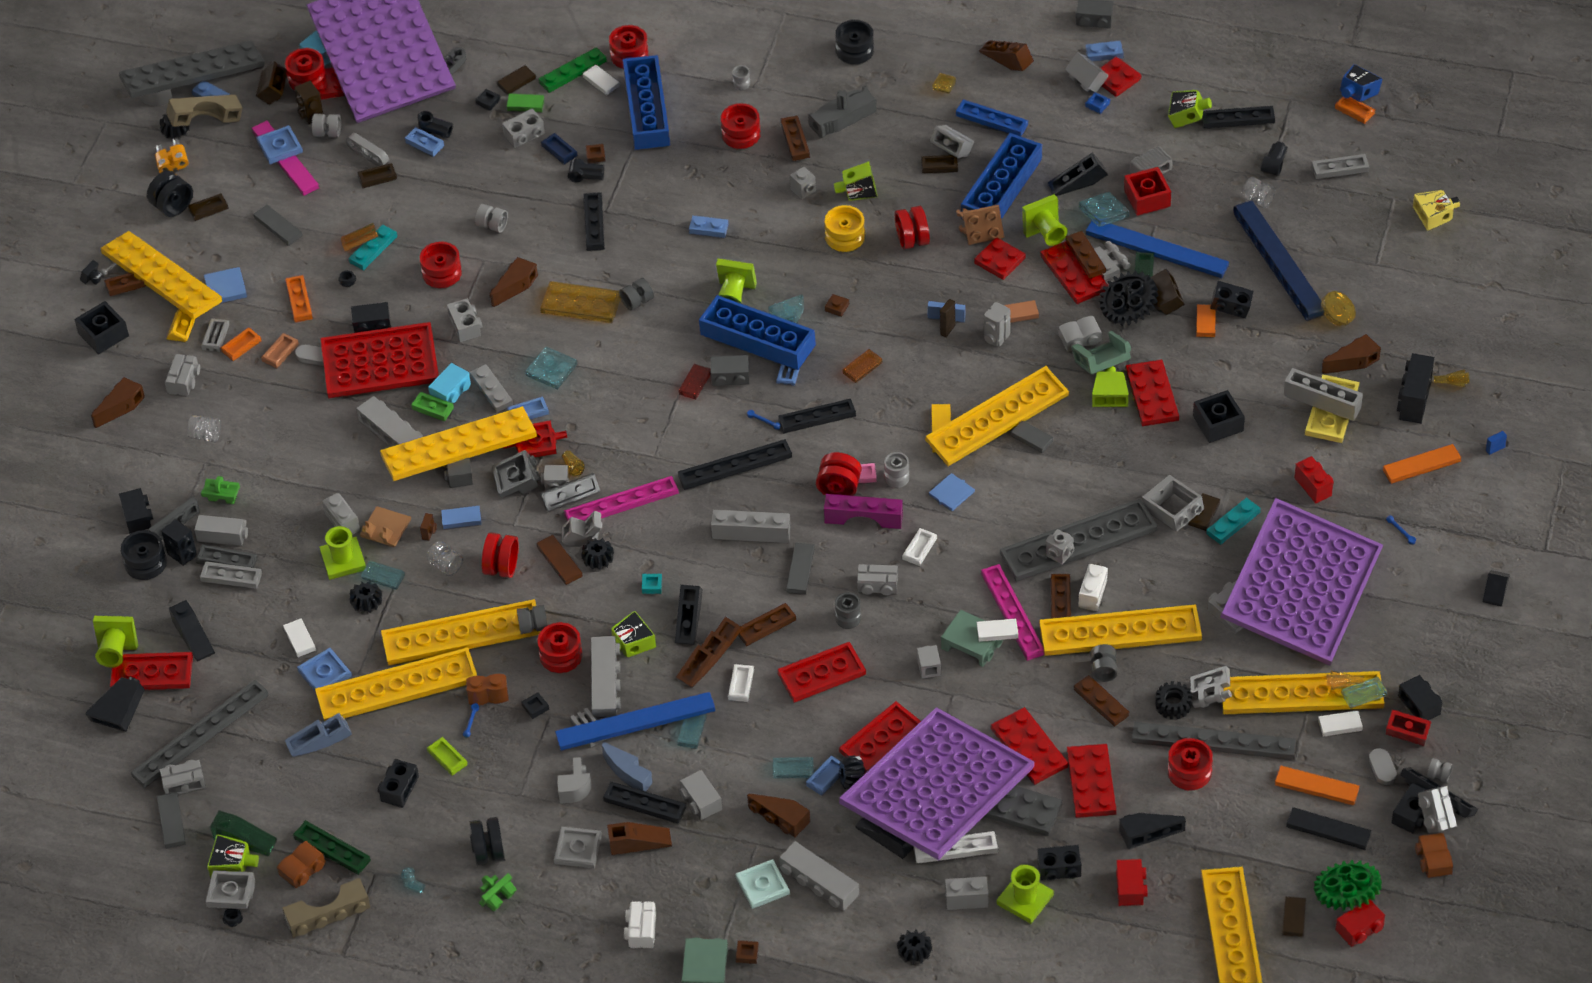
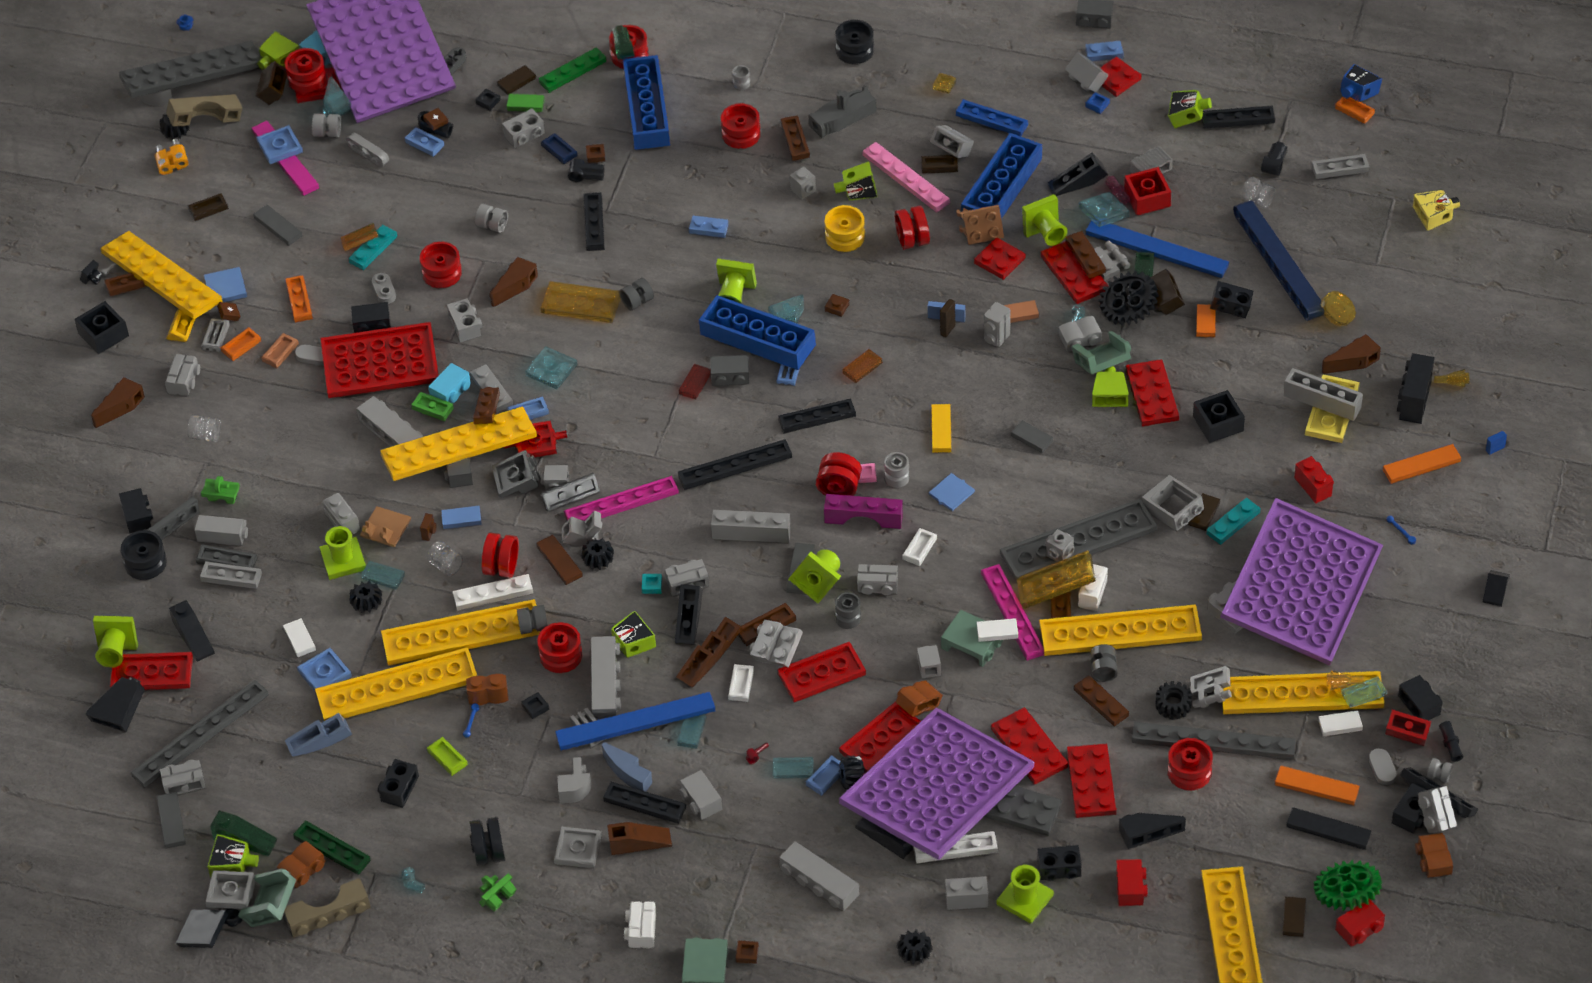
(169, 193): black wheel -> none
(179, 542): black brick -> none
(185, 22): none -> blue plate
(202, 928): none -> tile
(206, 89): medium blue plate -> none
(228, 311): none -> reddish brown tile
(271, 898): none -> sand green panel
(275, 49): none -> lime torso
(308, 101): dark brown brick -> none
(335, 100): none -> clear light blue slope
(347, 278): black plate -> none
(377, 175): dark brown tile -> none
(383, 288): none -> light grey plate
(435, 119): none -> reddish brown tile
(486, 405): none -> reddish brown plate
(492, 592): none -> white plate
(575, 465): clear yellow cone -> none
(601, 80): white tile -> none
(623, 45): none -> clear green piece
(686, 574): none -> light grey brick
(751, 414): blue hinge -> none
(752, 755): none -> dark red hand
(762, 884): light aqua tile -> none
(775, 643): none -> light grey plate
(782, 812): reddish brown slope -> none
(817, 574): none -> lime plant
(906, 177): none -> bright pink plate
(918, 698): none -> dark orange brick
(996, 416): yellow plate -> none
(1009, 54): reddish brown slope -> none
(1056, 579): none -> clear yellow plate
(1079, 312): none -> clear light blue arm
(1117, 190): none -> clear pink axle
(1451, 741): none -> black pin

